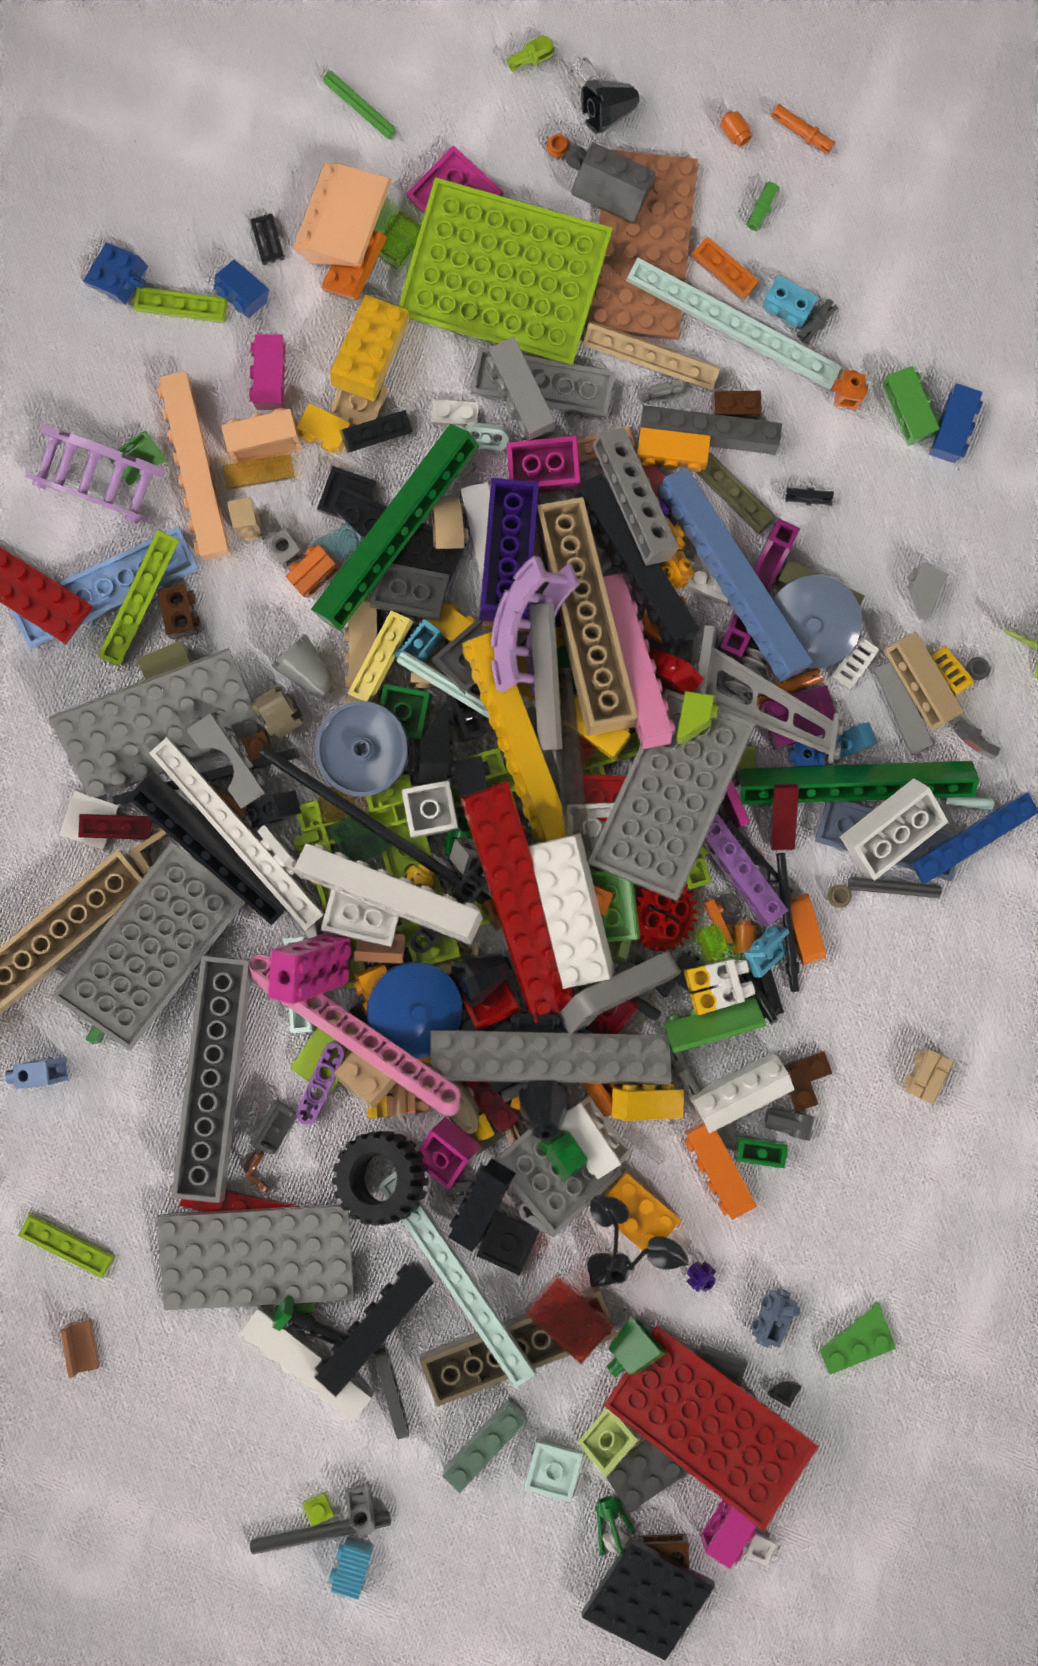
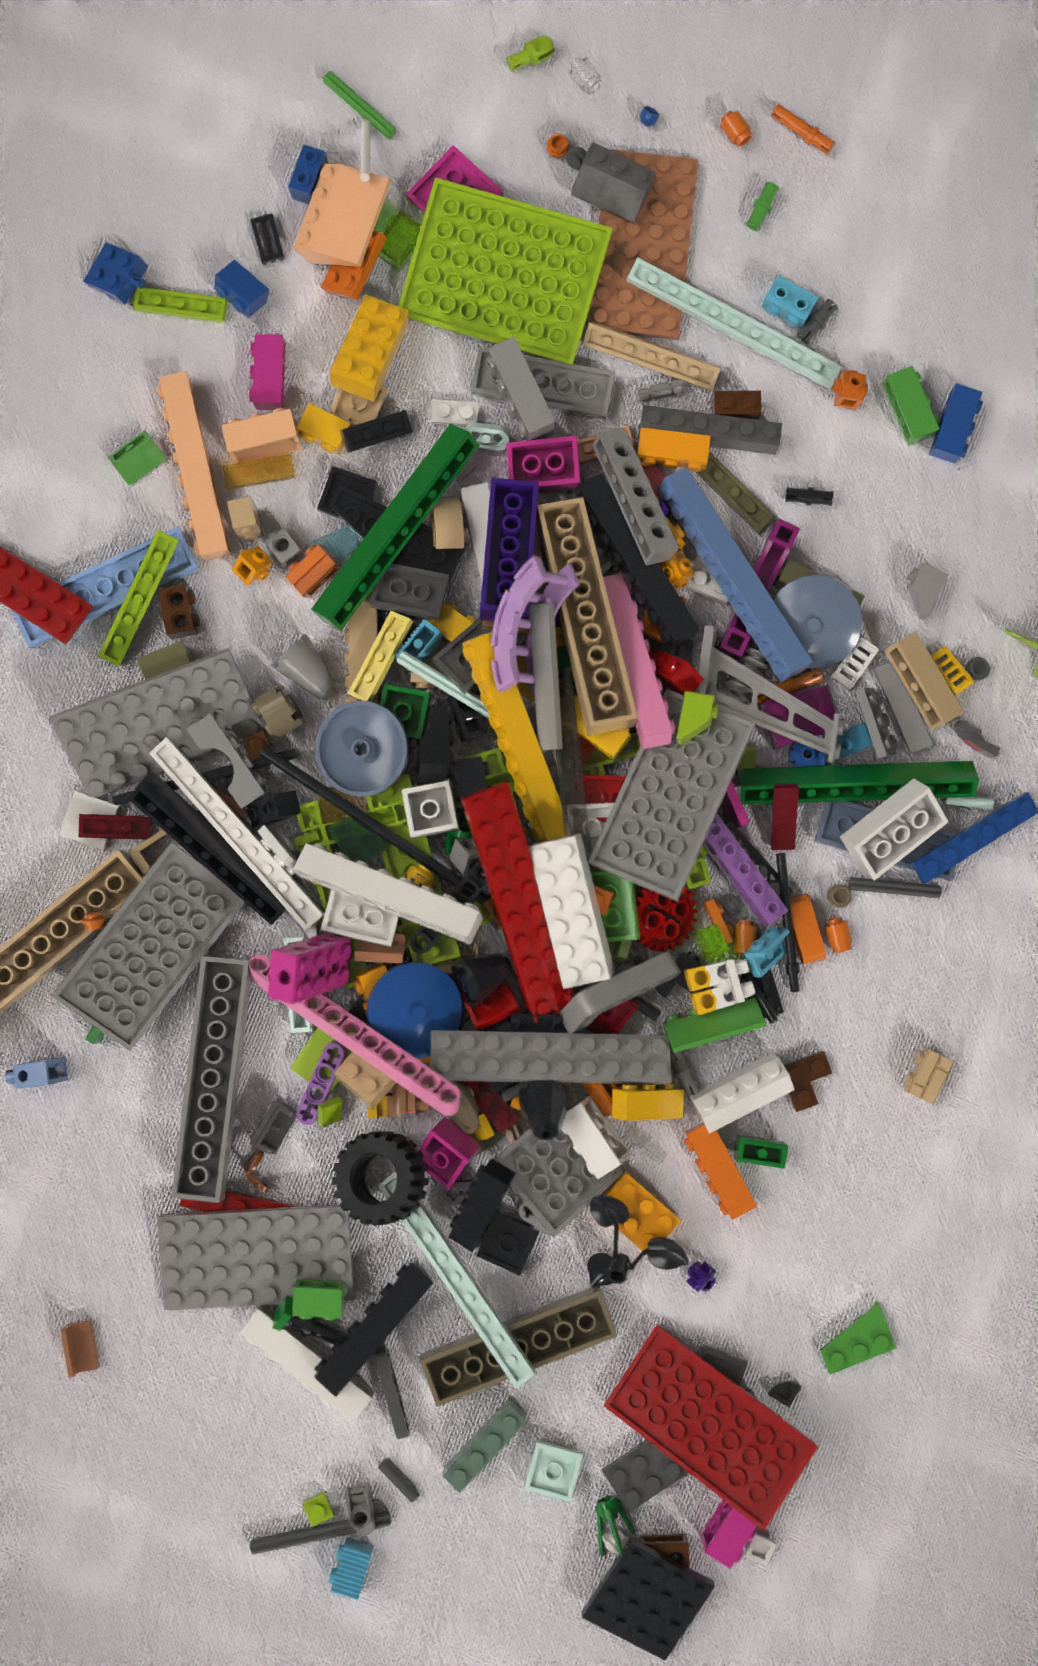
(66, 1245): lime tile -> none
(93, 921): none -> orange plate
(95, 452): lavender fence -> none
(252, 565): none -> light orange brick
(306, 173): none -> blue brick
(318, 1299): none -> bright green brick
(330, 1111): none -> lime tile
(365, 150): none -> white bar
(398, 1480): none -> dark grey piece
(564, 1154): green torso -> none
(569, 1318): clear red brick -> none
(607, 103): black cone -> none
(608, 1441): yellowish green slope -> none
(634, 1349): green torso -> none
(649, 116): none -> blue hinge
(725, 268): orange plate -> none
(774, 1318): sand blue brick -> none
(795, 1124): dark grey piece -> none
(838, 935): none -> orange brick
(876, 722): none -> dark grey plate

